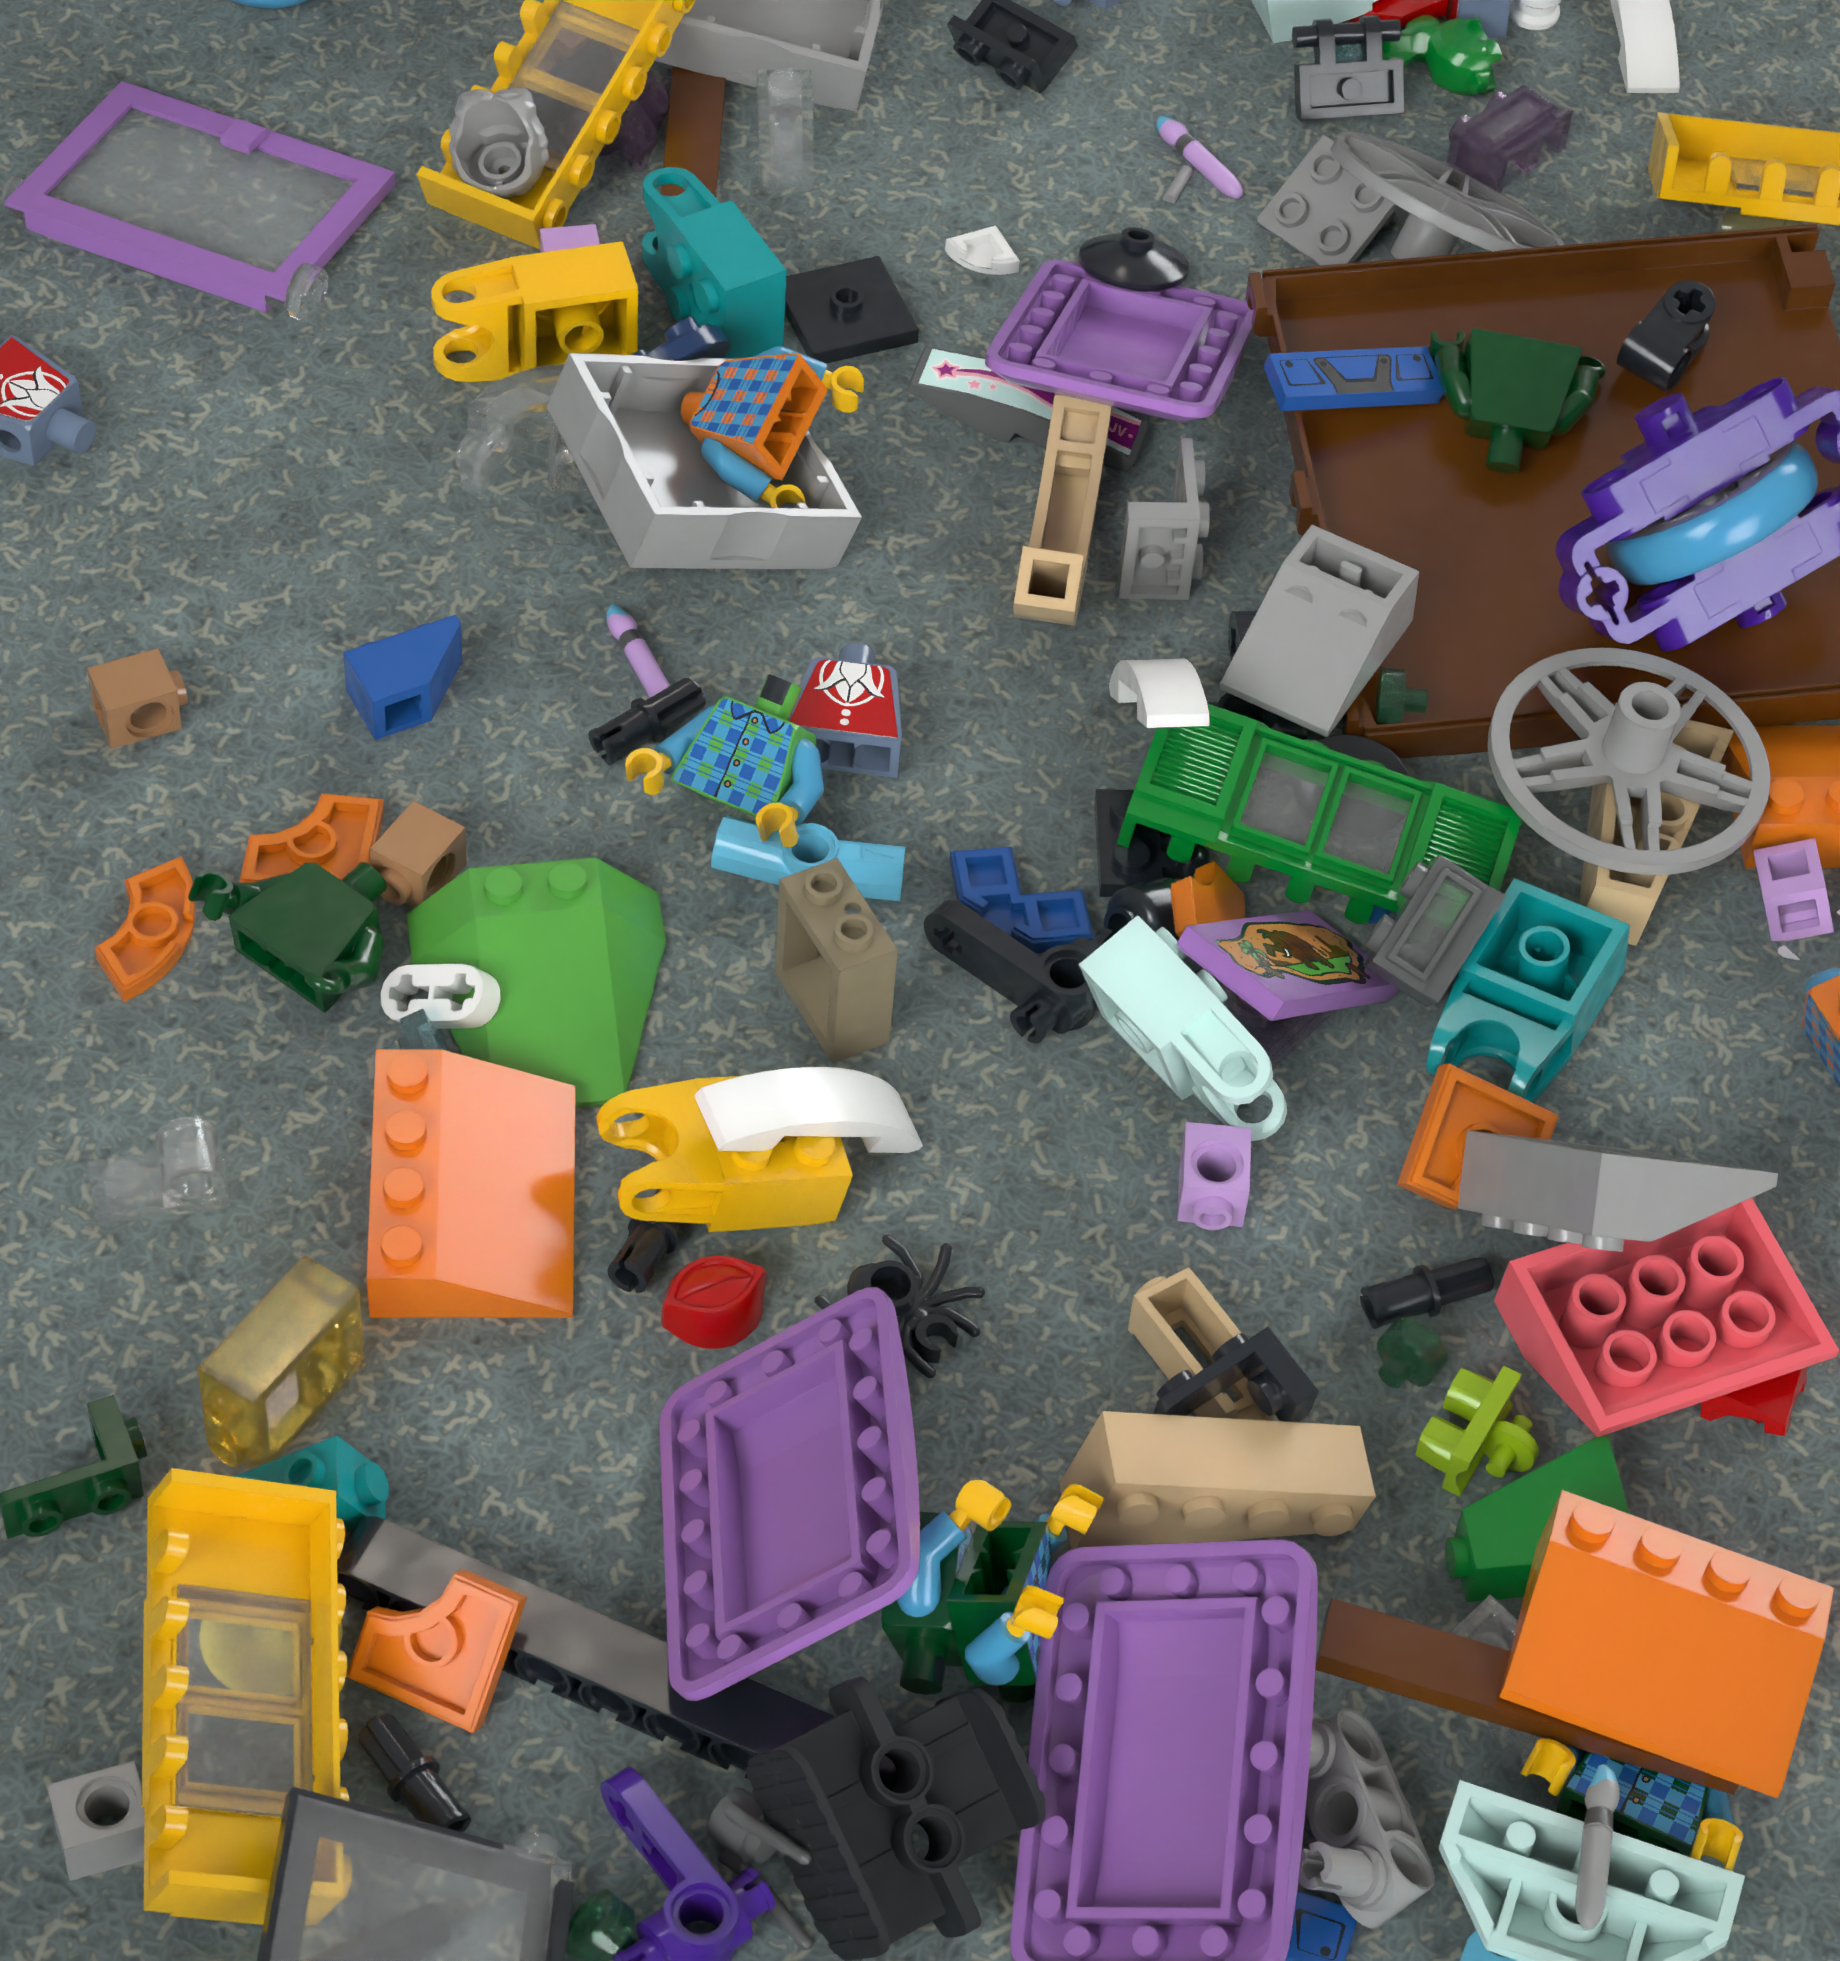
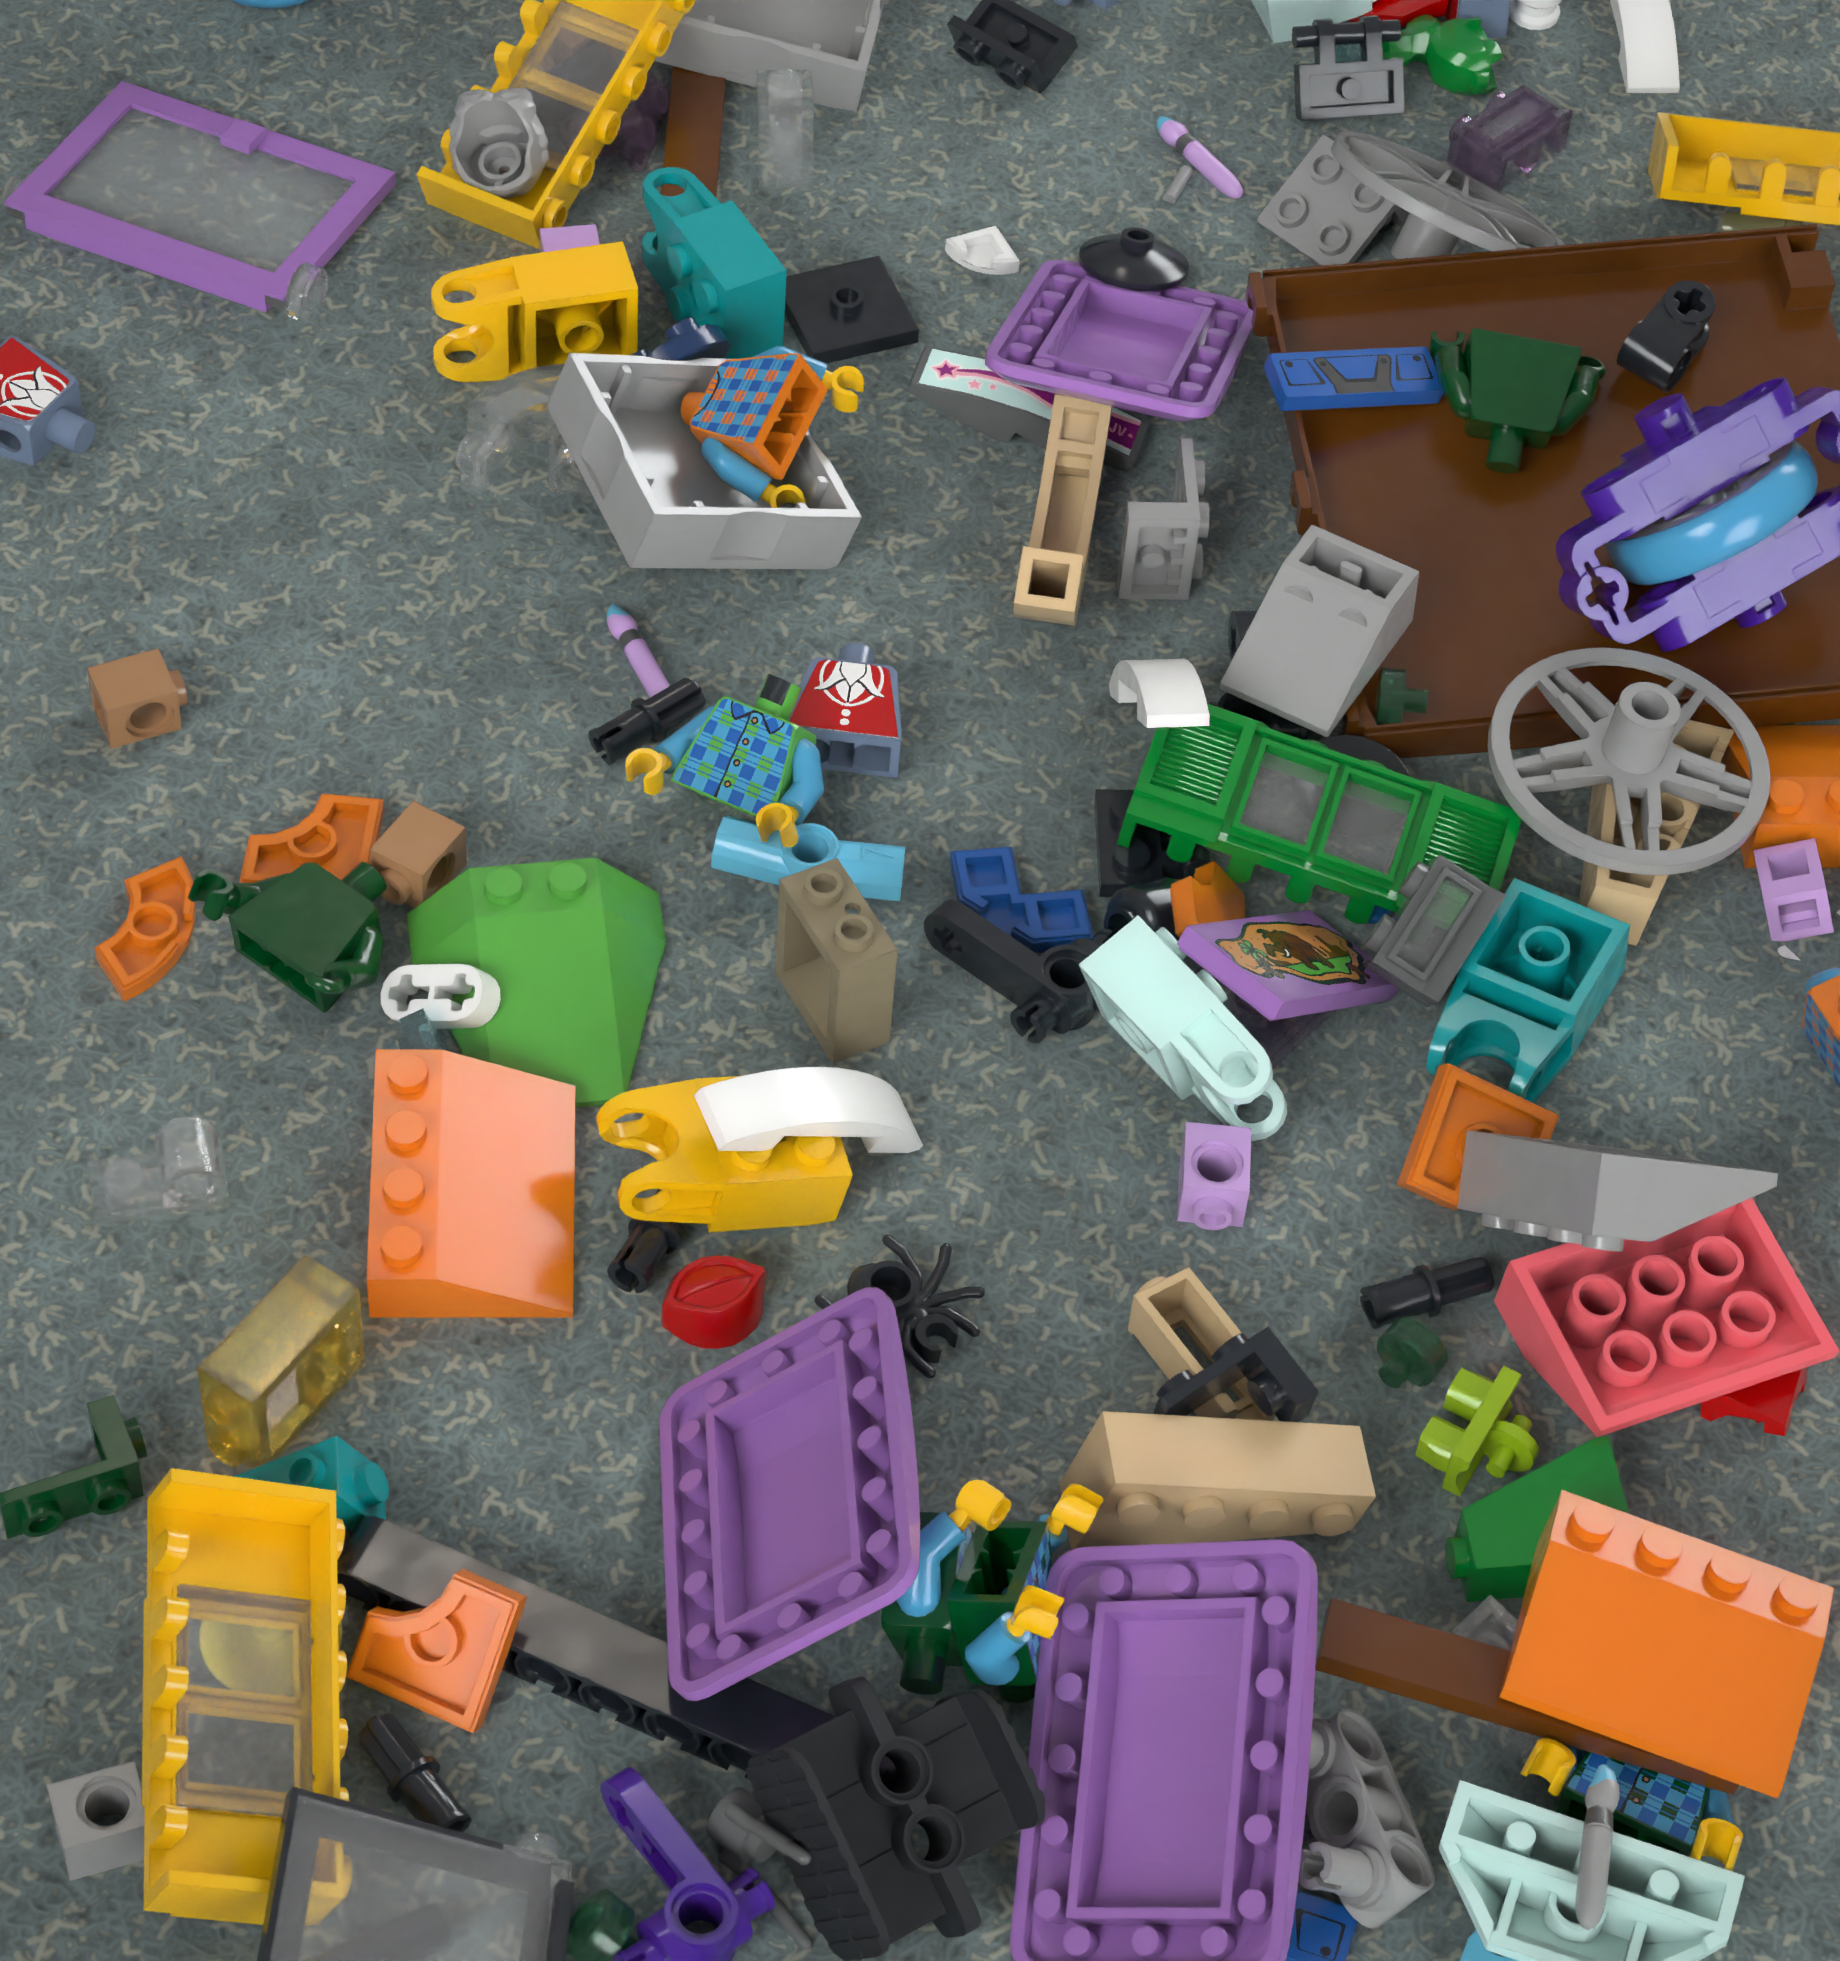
(403, 676): blue slope -> none

